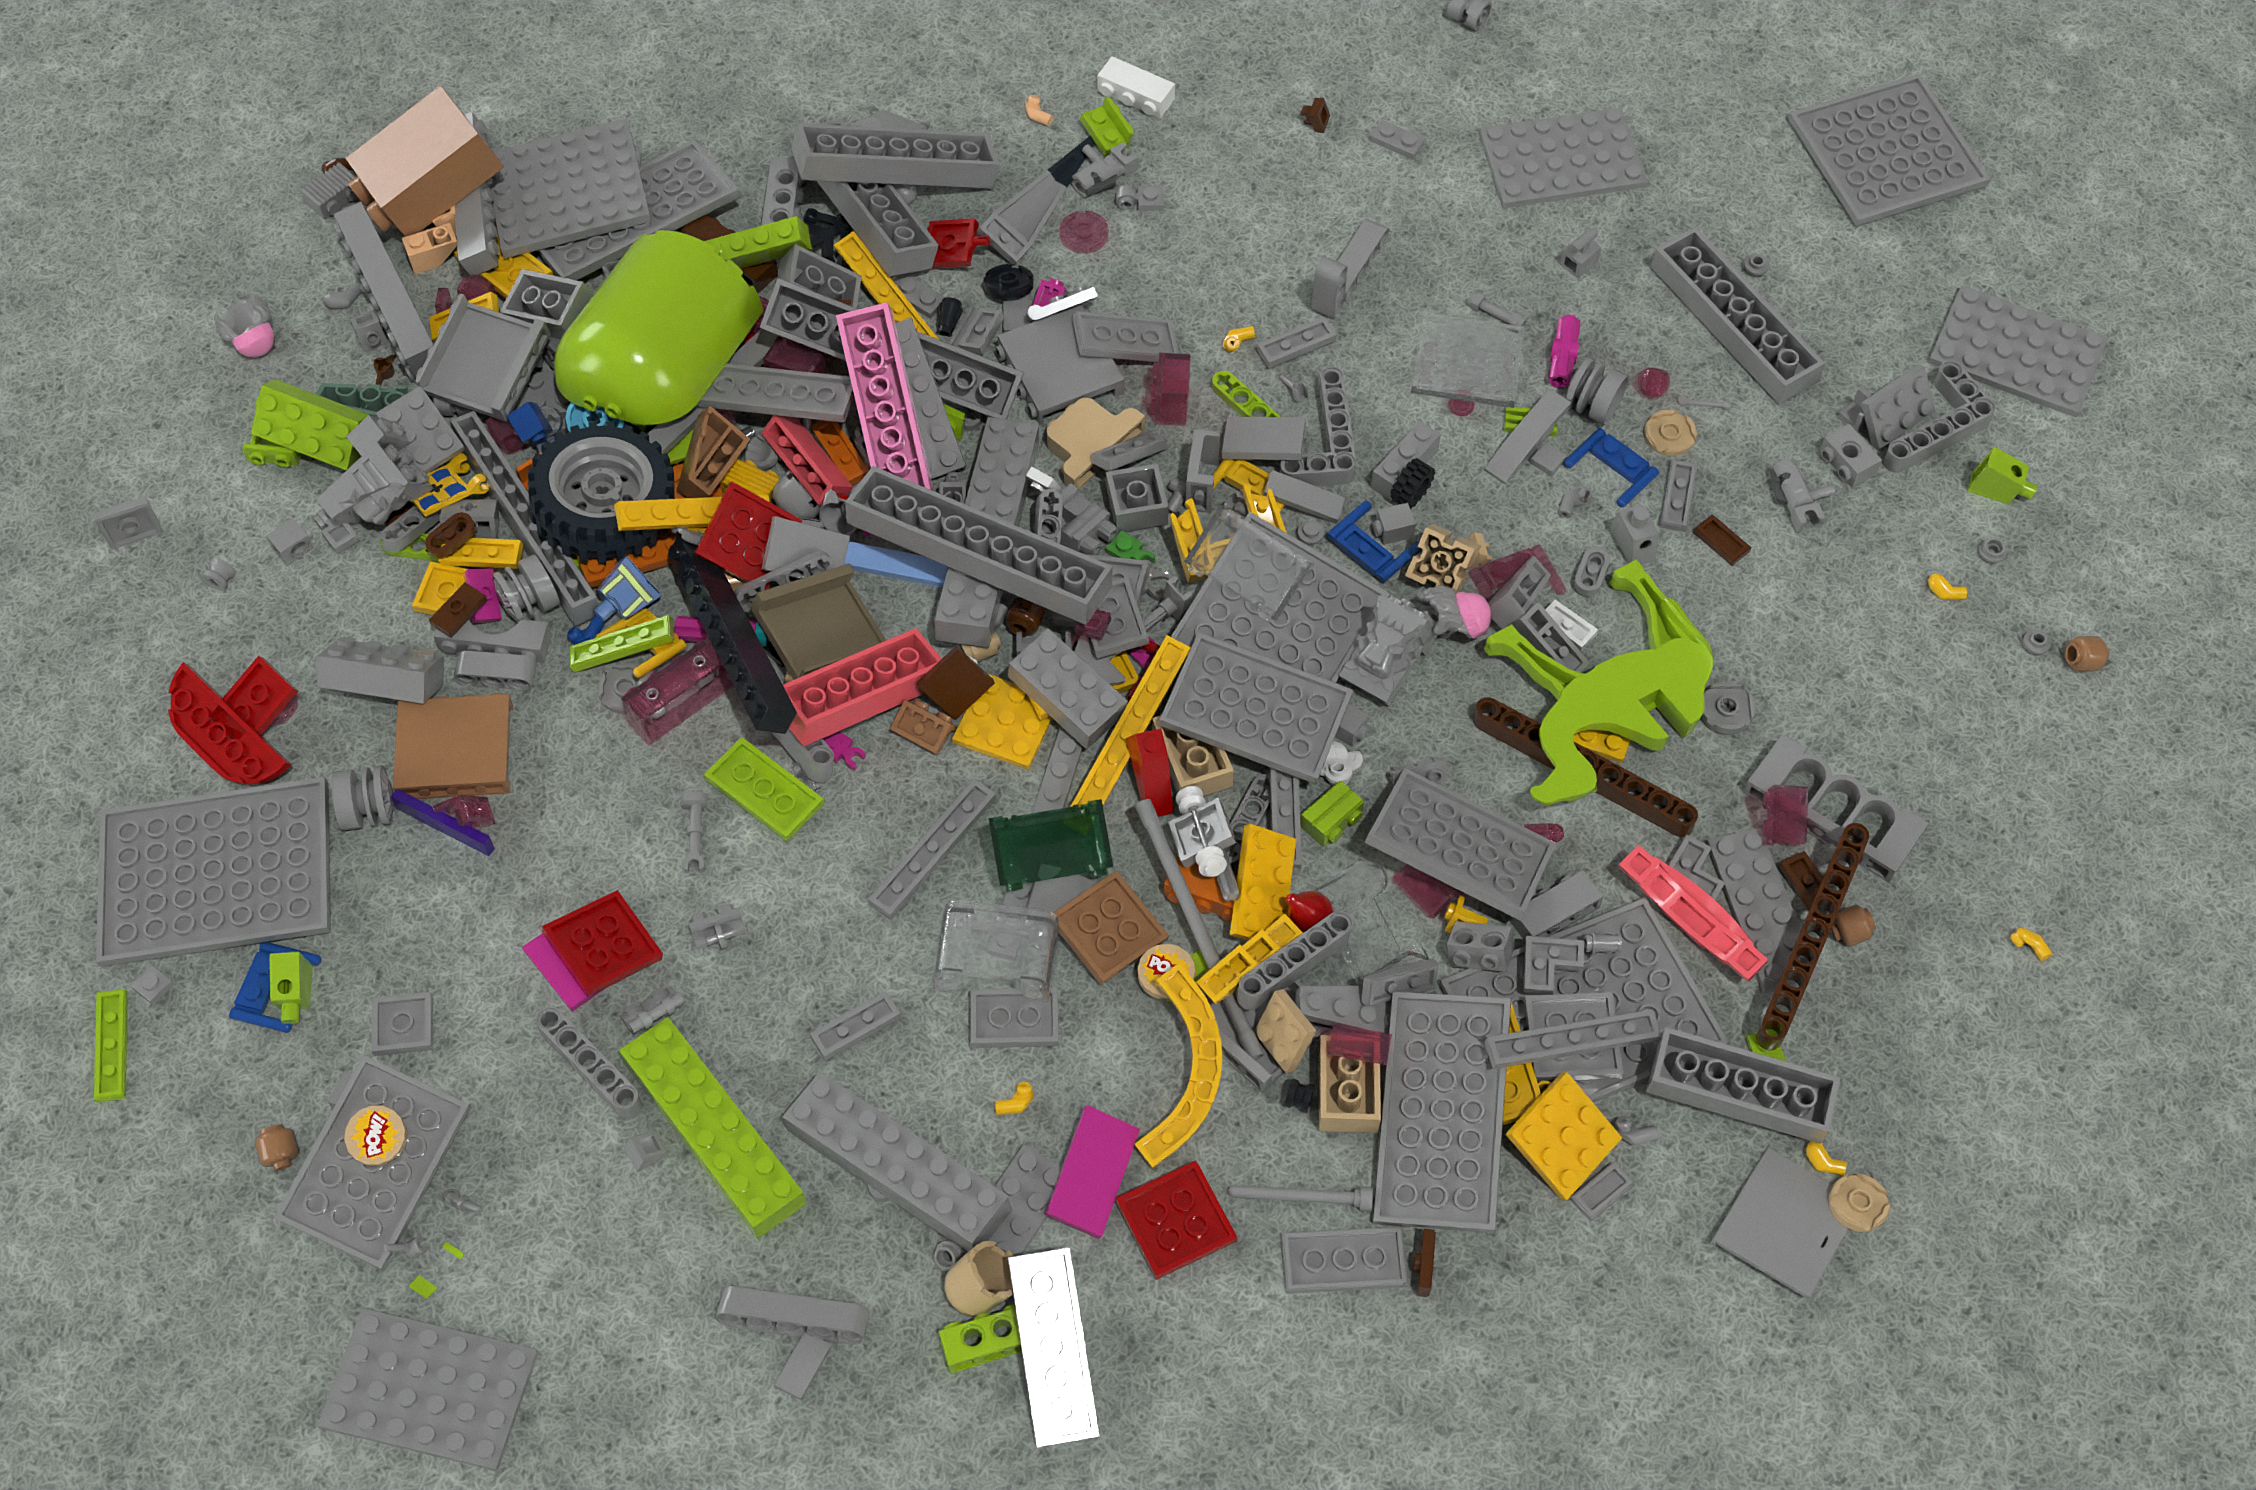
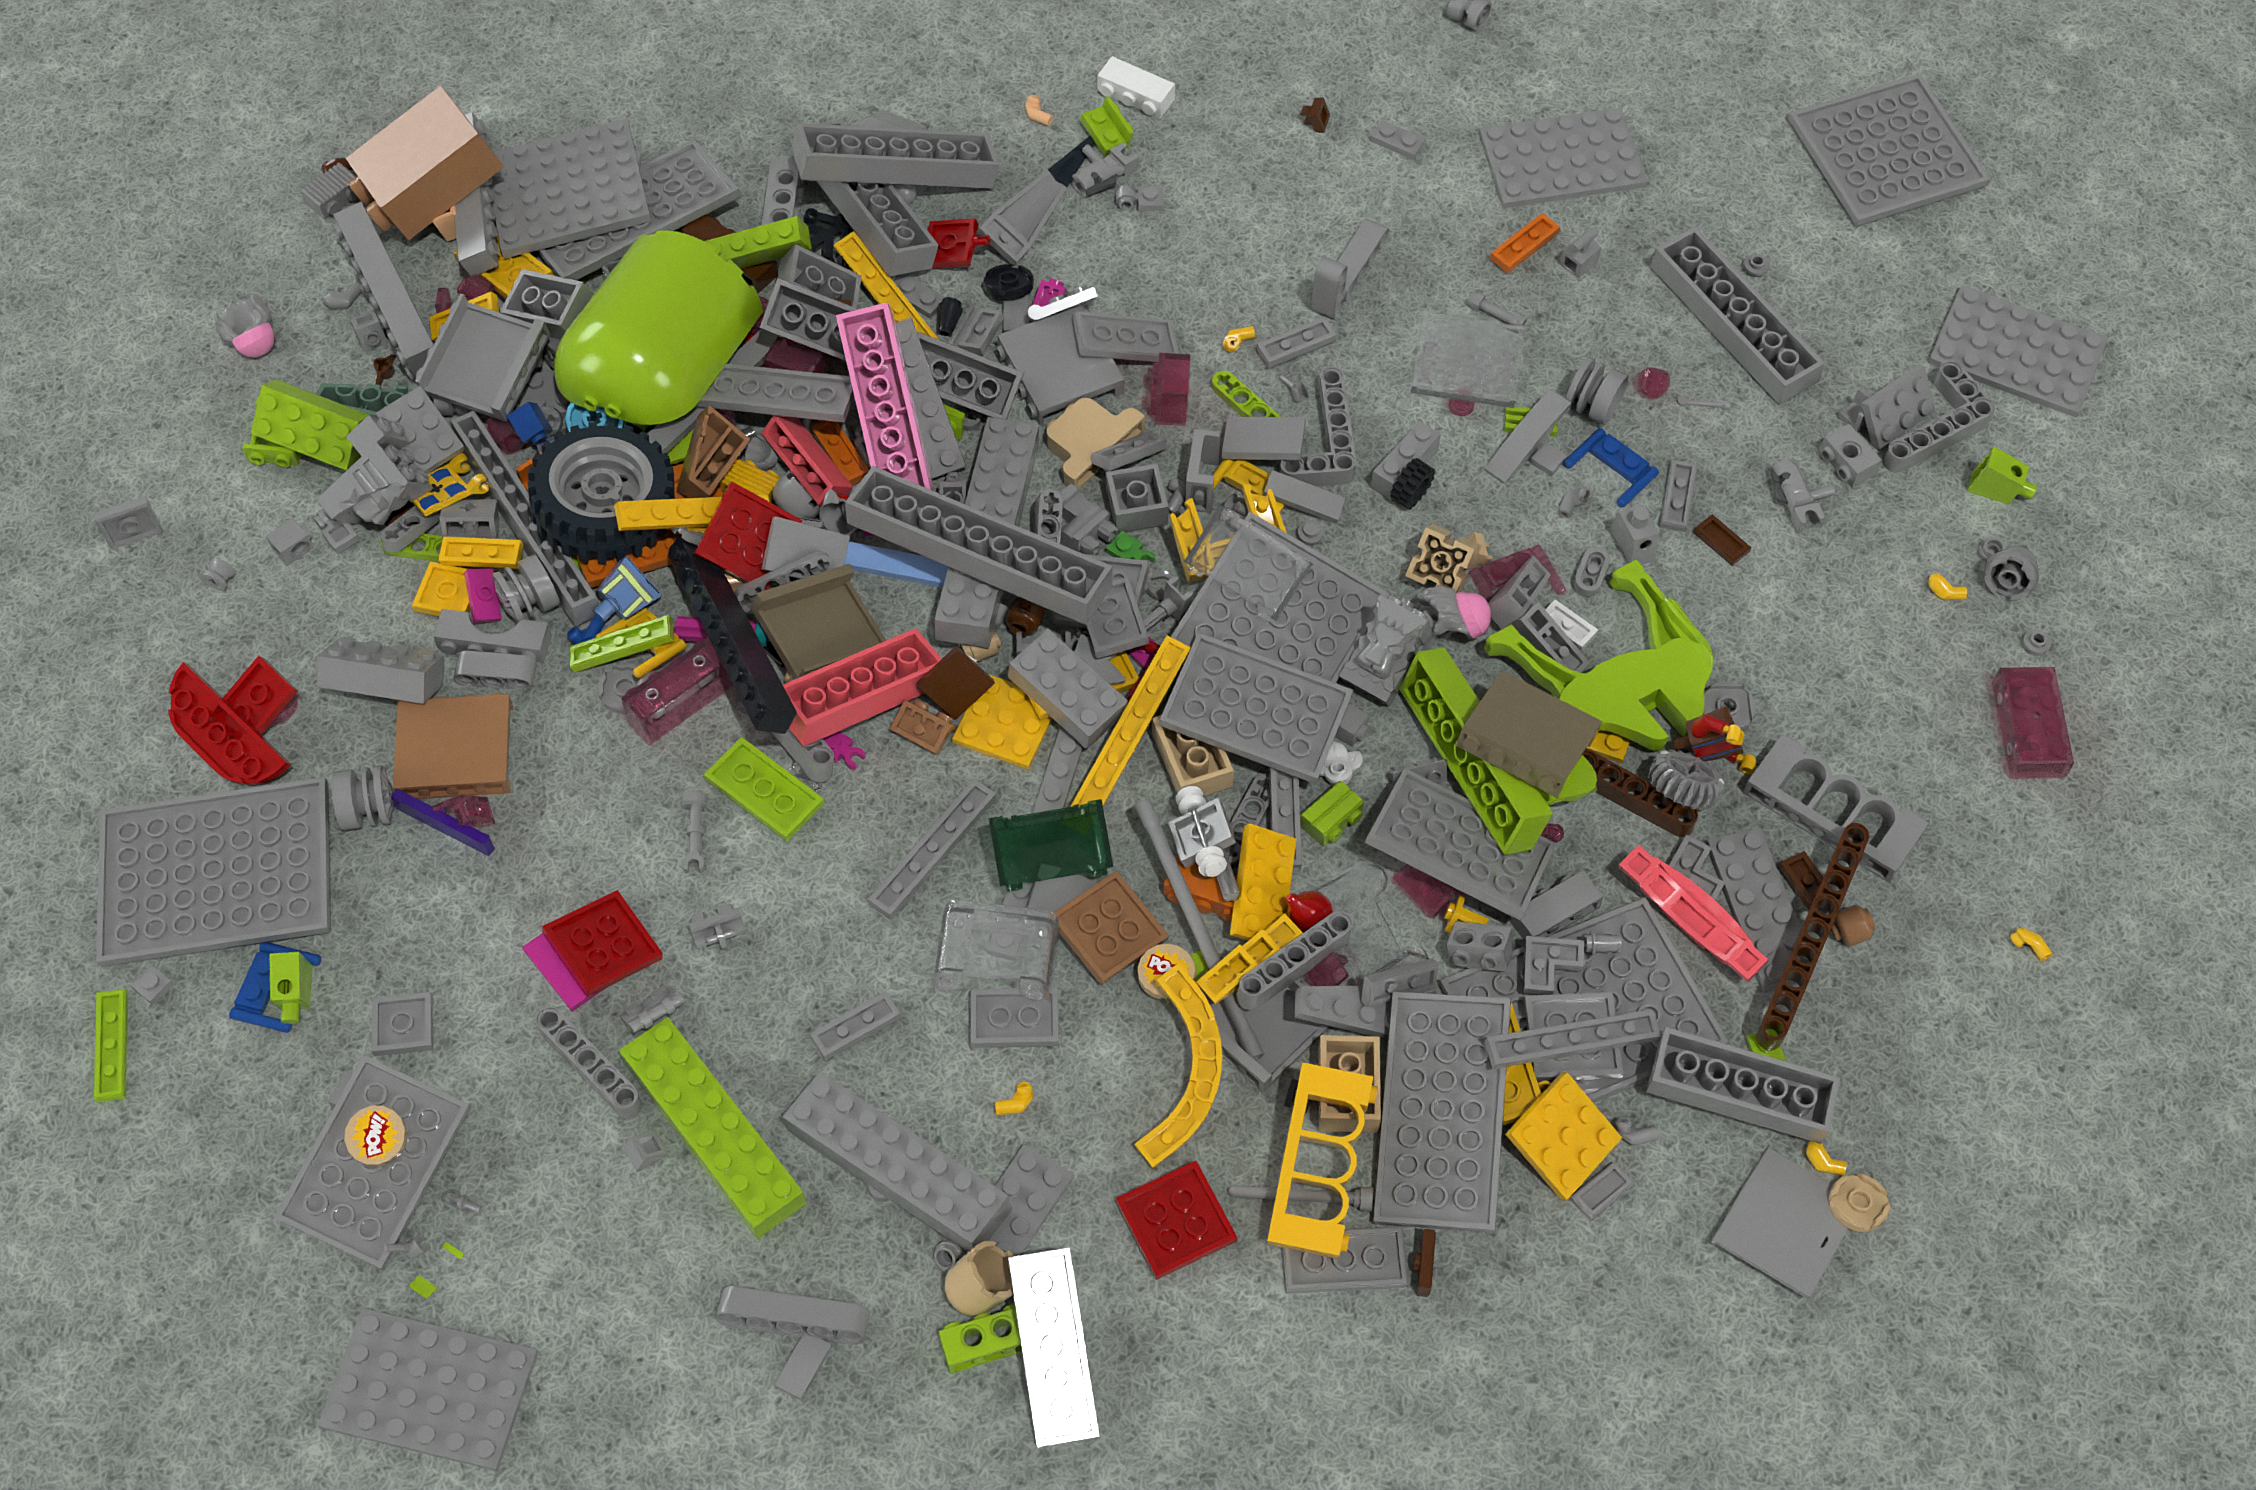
(276, 1147): medium nougat head -> none
(430, 247): light nougat slope -> none
(450, 535): reddish brown plate -> none
(457, 610): reddish brown plate -> none
(1042, 481): white plate -> none
(1091, 232): clear pink tile -> none
(1092, 1172): dark pink tile -> none
(1096, 626): clear pink plate -> none
(1151, 769): red slope -> none
(1284, 1031): tan plate -> none
(1330, 971): none -> clear pink panel
(1336, 1088): none -> yellow fence
(1359, 1044): clear pink tile -> none
(1365, 549): blue plate -> none
(1394, 523): light grey brick -> none
(1443, 704): none -> lime brick
(1525, 243): none -> orange plate
(1528, 733): none -> dark tan panel
(1564, 351): dark pink piece -> none
(1662, 433): tan tile -> none
(1686, 779): none -> light grey gear
(1716, 737): none -> torso
(1786, 814): clear pink bracket -> none
(2012, 572): none -> light grey cone
(2032, 723): none -> clear pink piece
(2086, 653): medium nougat head -> none

